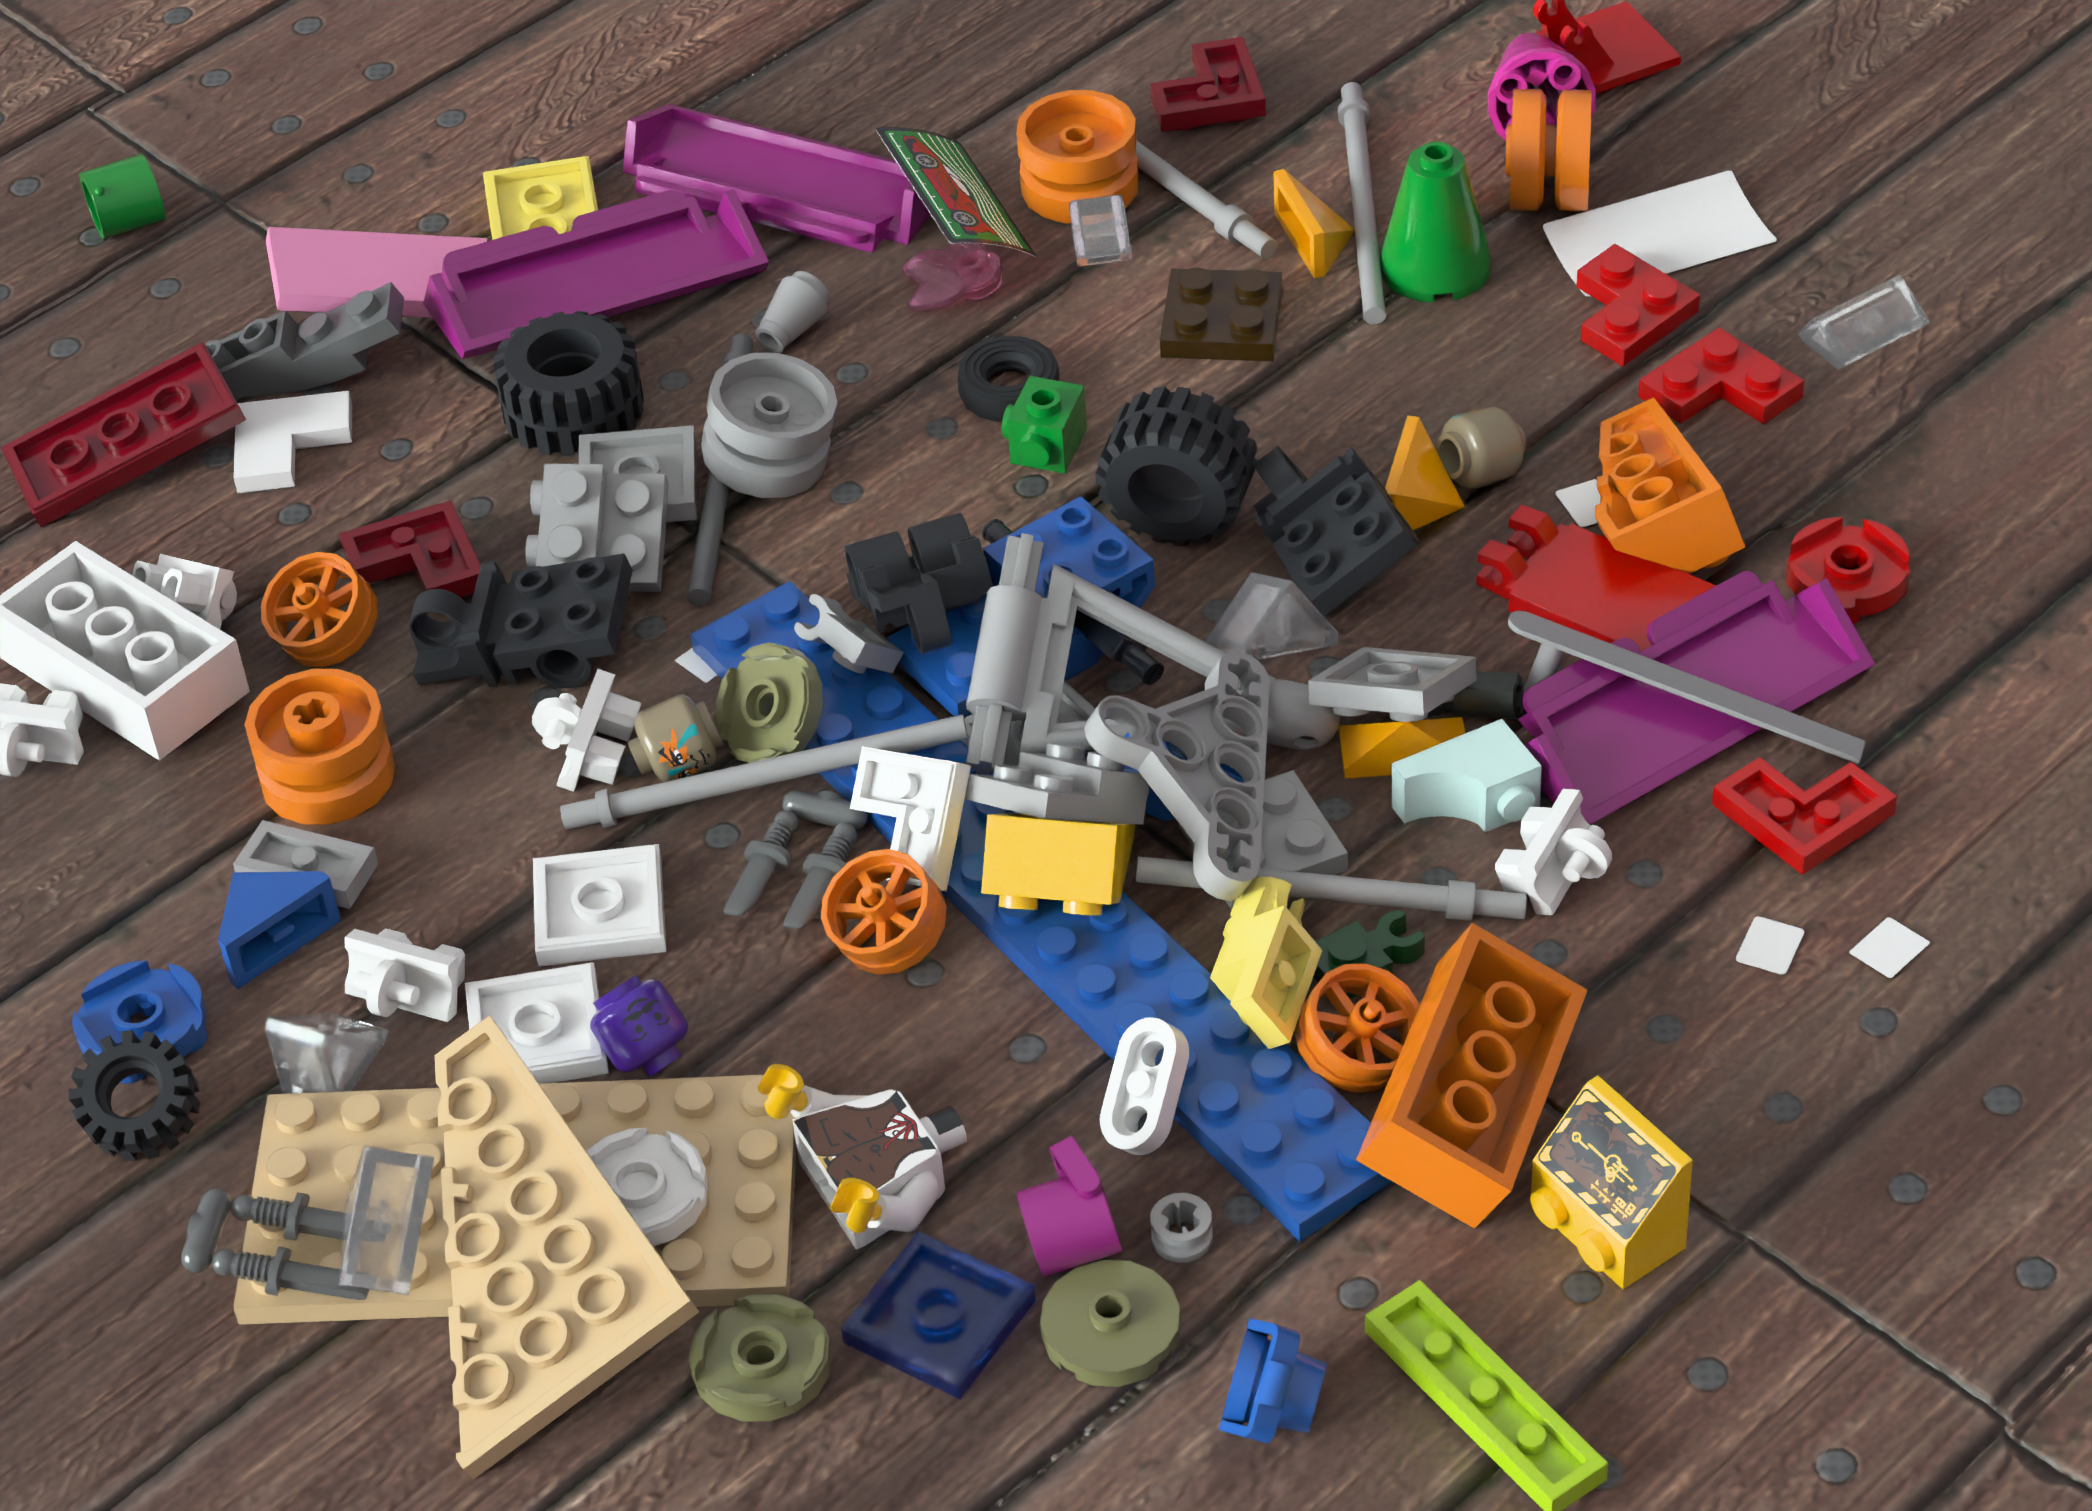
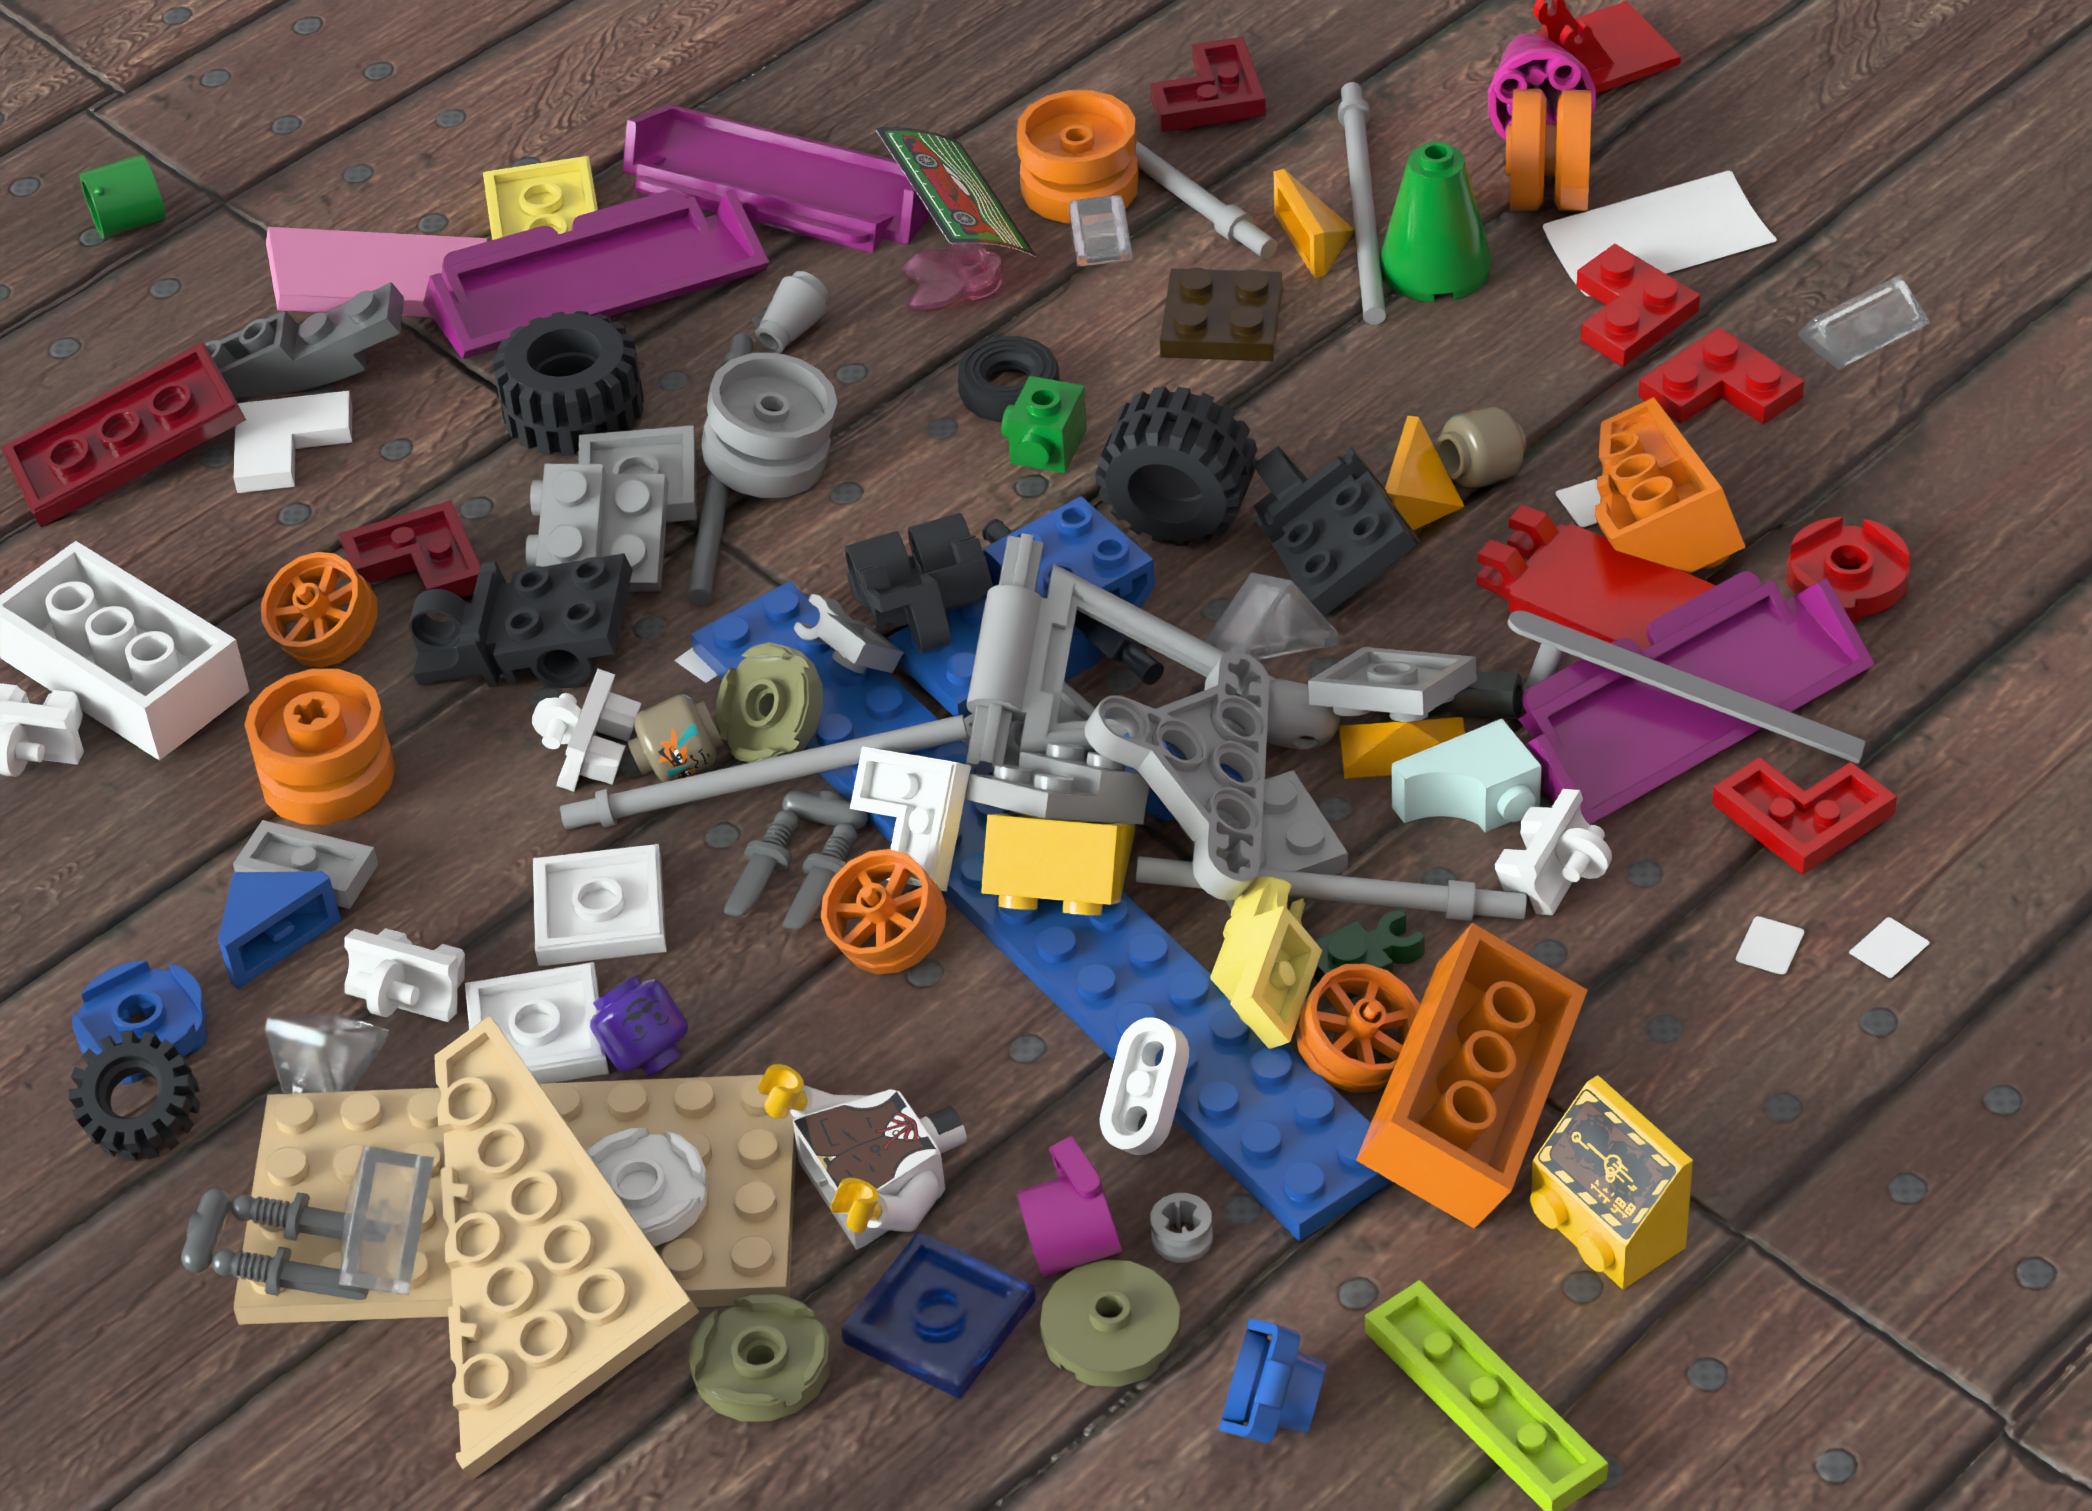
(194, 585): white hips -> none

